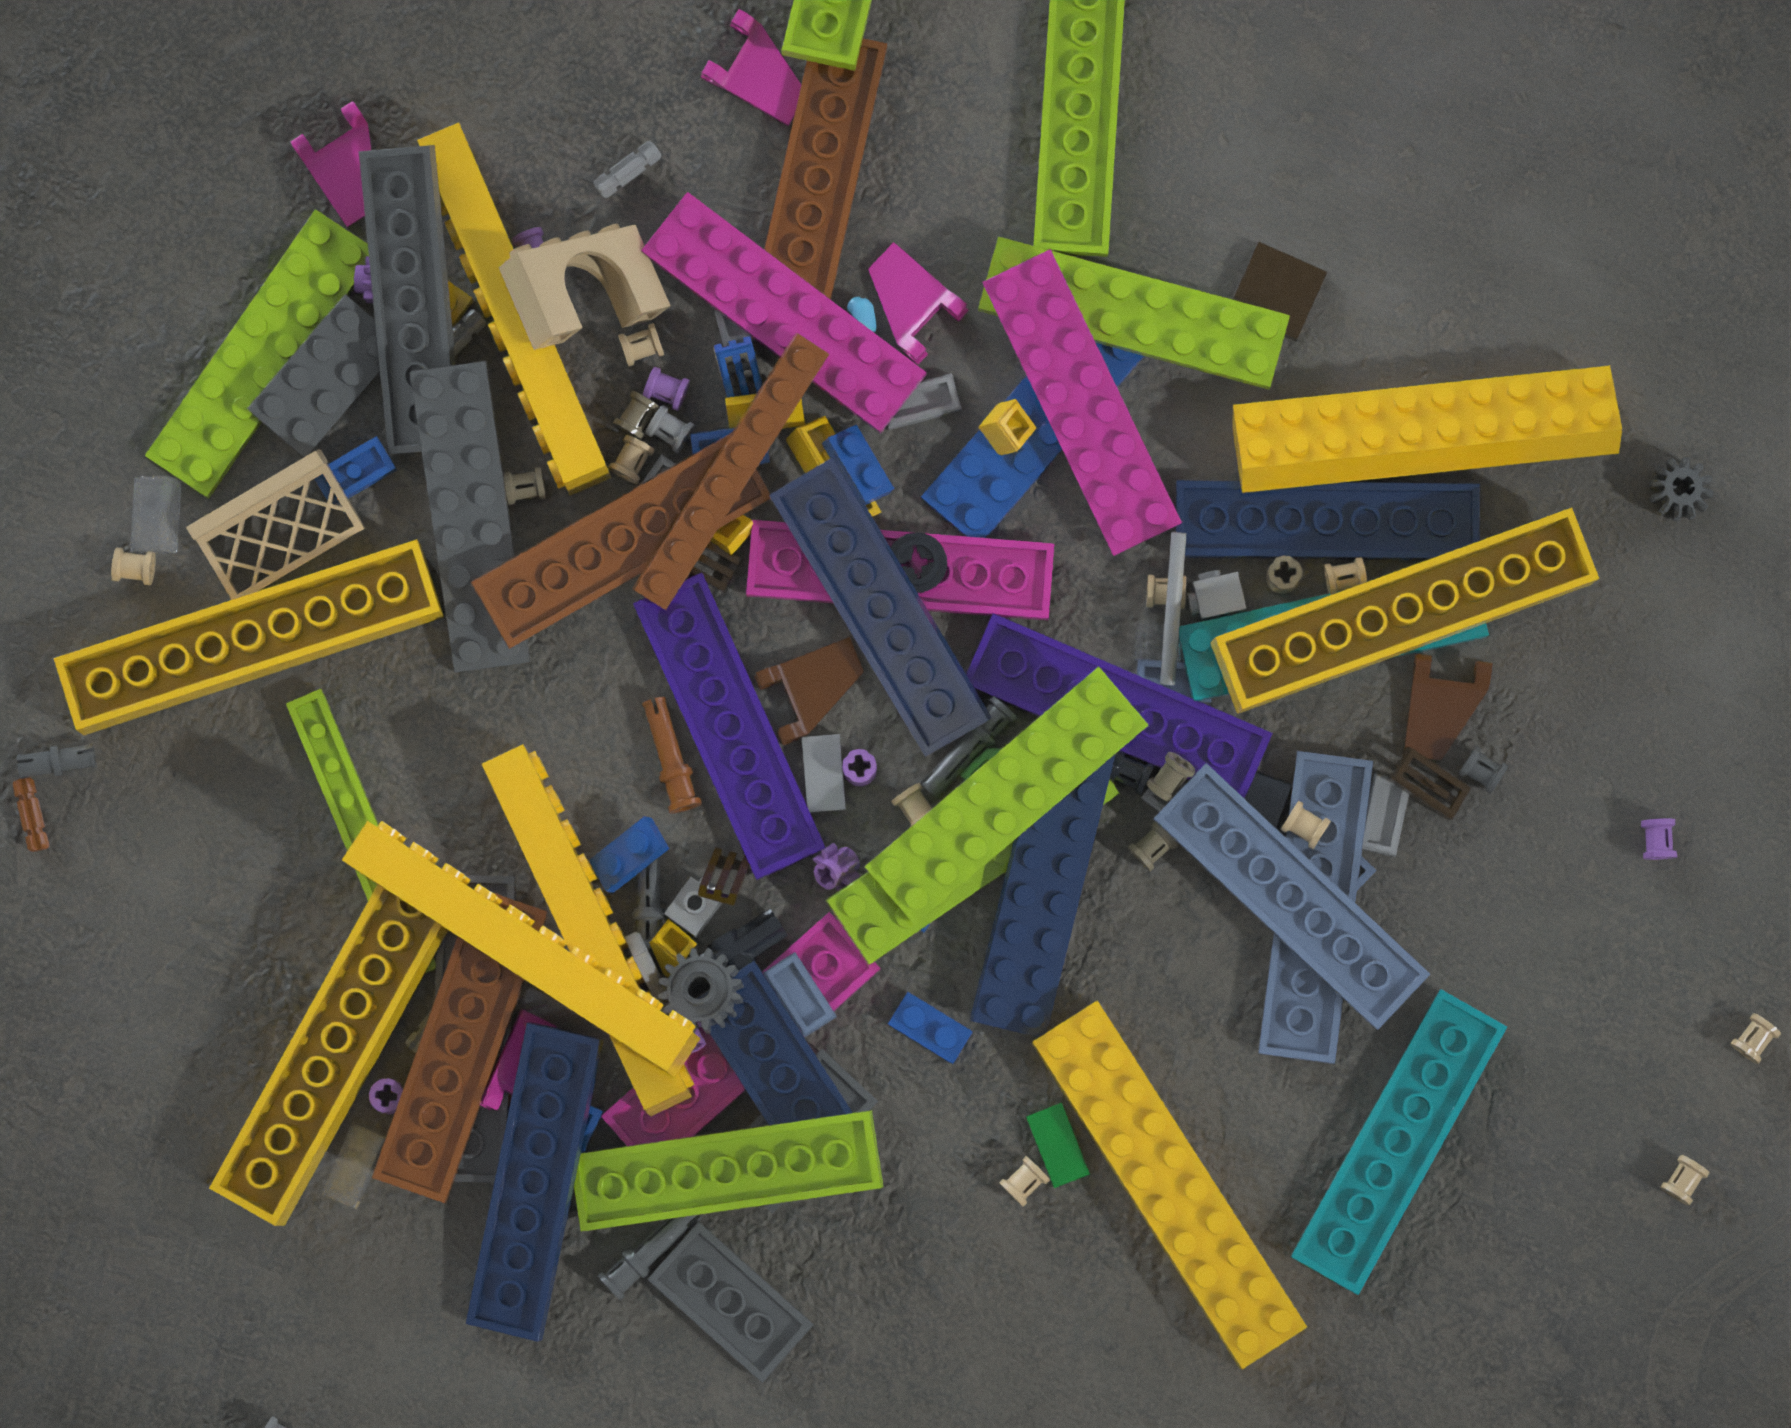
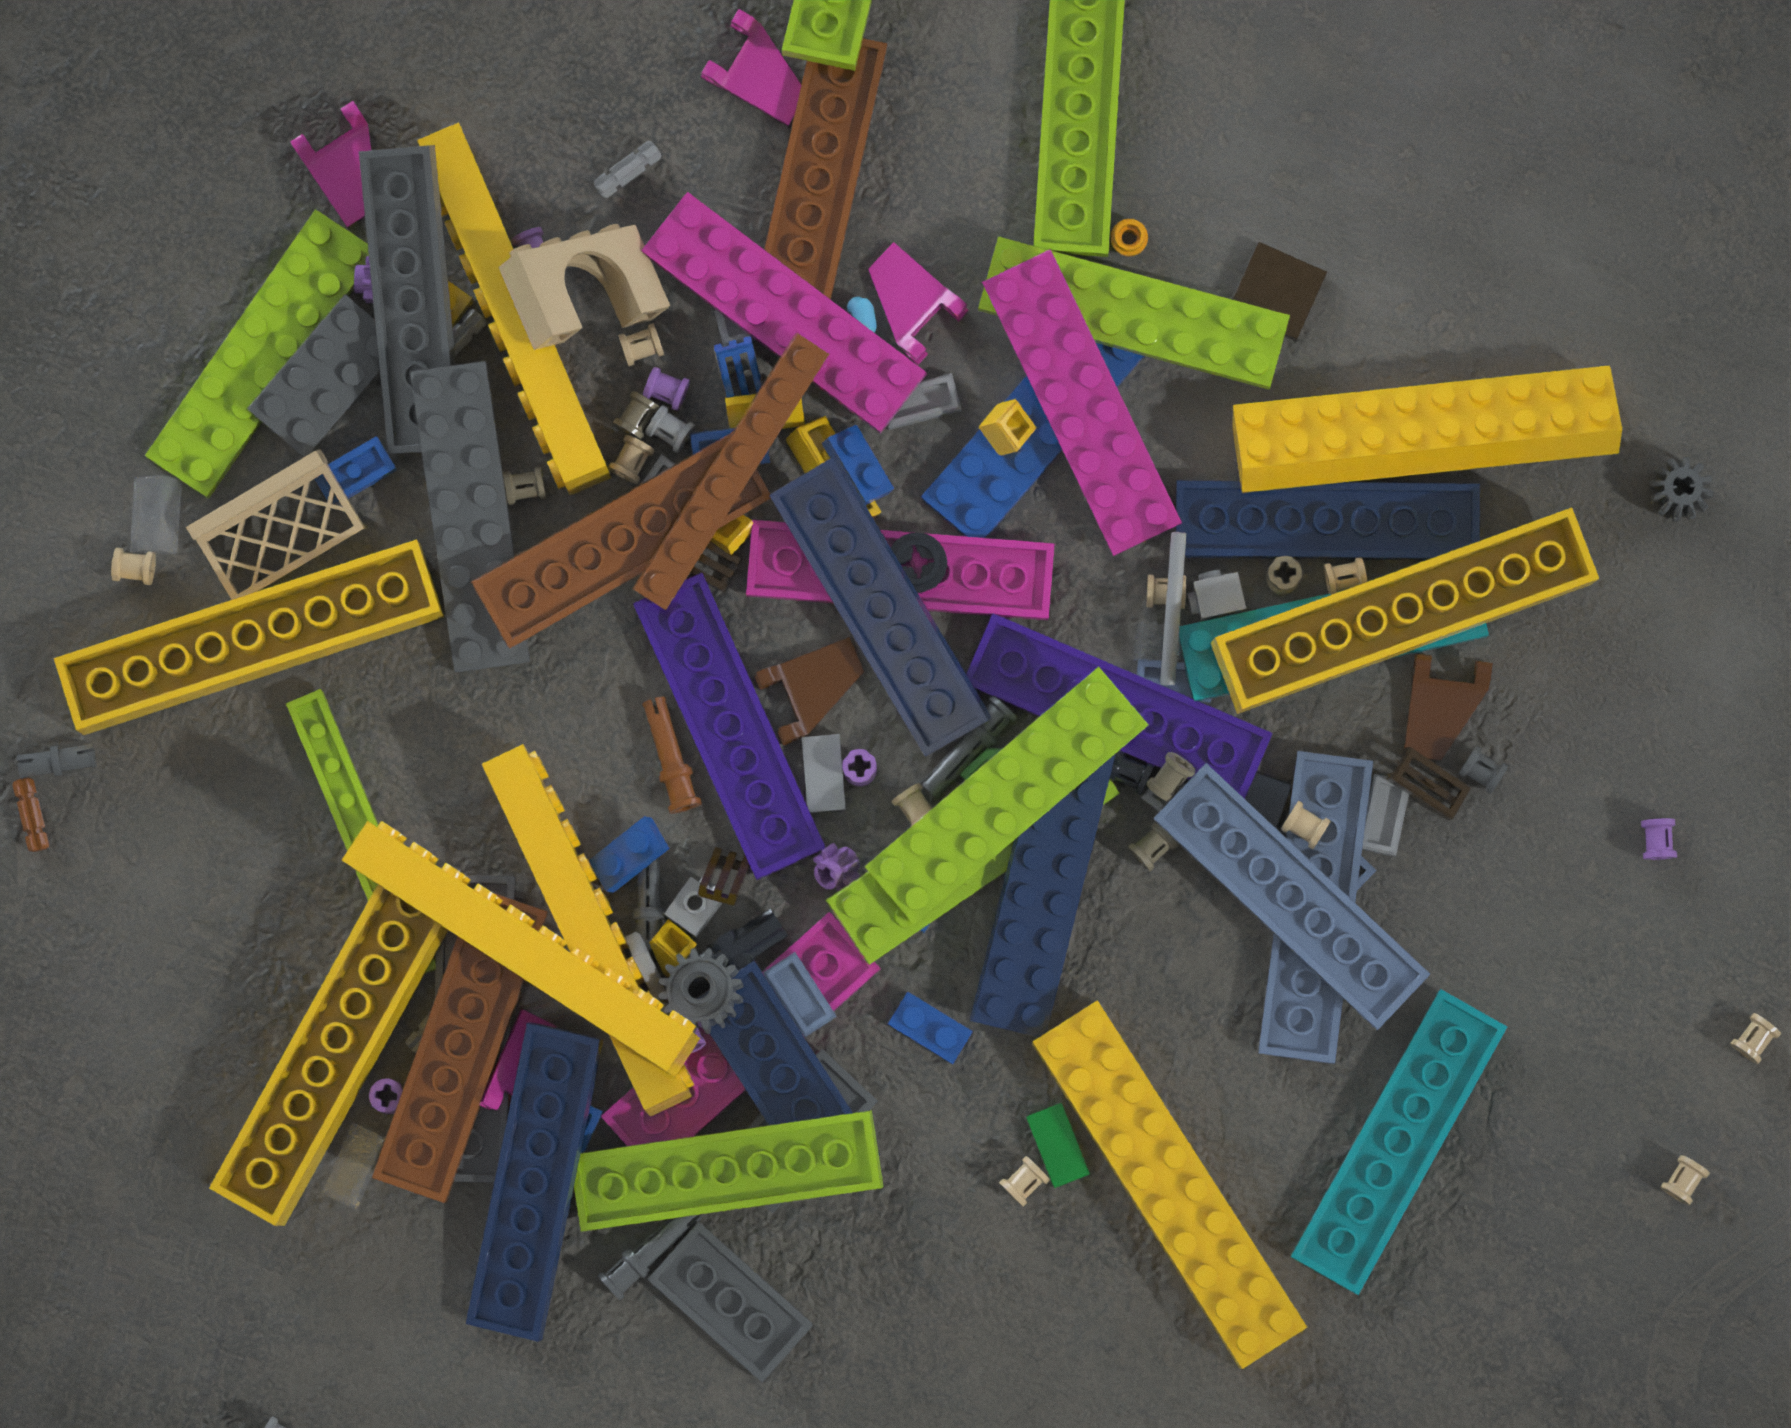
(1129, 226): none -> light orange plate

